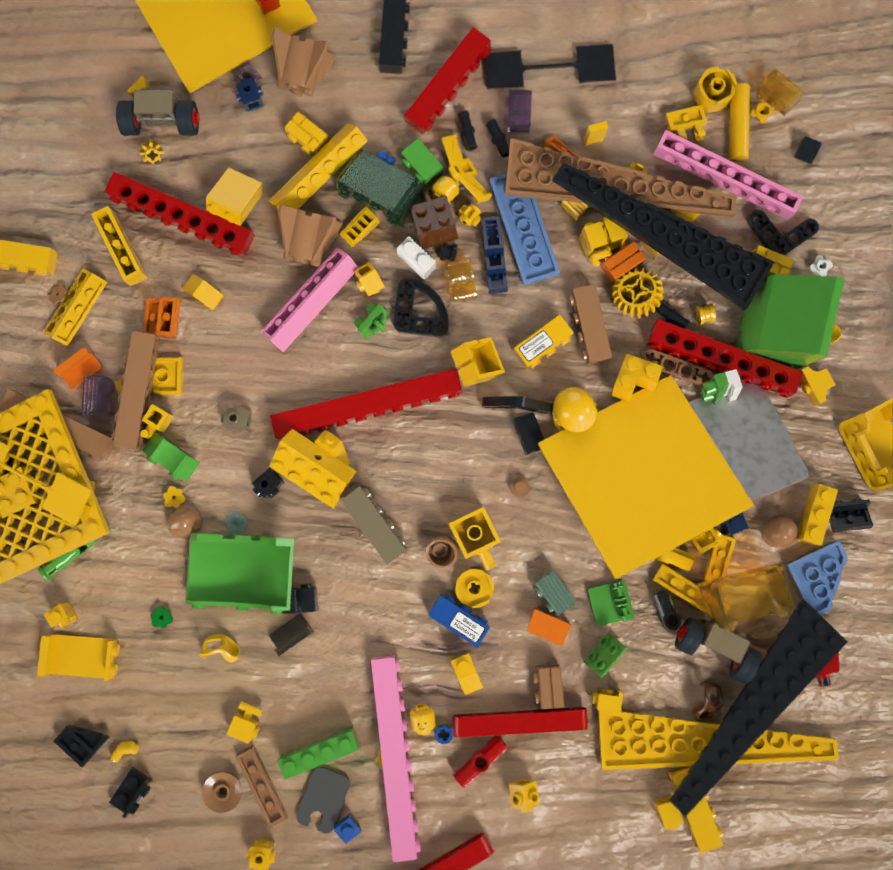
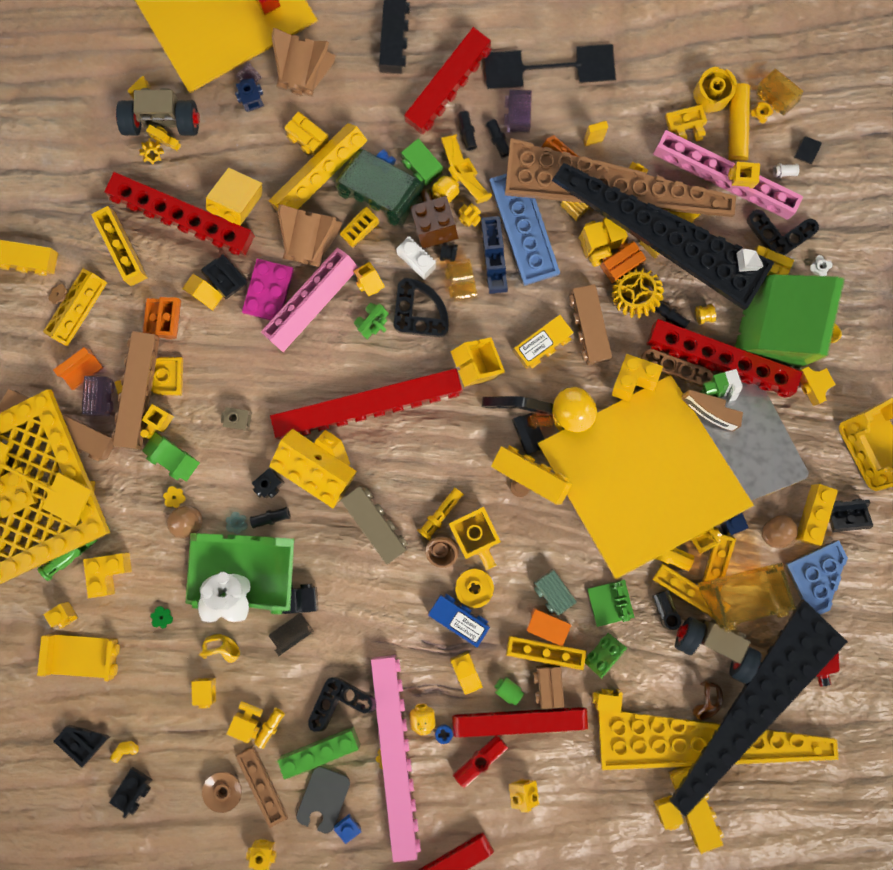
(100, 573): none -> yellow brick
(160, 134): none -> yellow plate
(203, 692): none -> yellow brick
(224, 276): none -> black plate
(233, 606): none -> white brick
(267, 289): none -> dark pink plate
(269, 728): none -> yellow pin
(270, 517): none -> black pin
(339, 695): none -> black beam
(434, 521): none -> yellow pin
(508, 691): none -> bright green brick
(532, 475): none -> yellow brick
(540, 421): none -> clear orange pin
(546, 653): none -> yellow brick
(713, 410): none -> medium nougat slope
(748, 260): none -> white slope
(750, 172): none -> yellow brick
(785, 170): none -> white pin

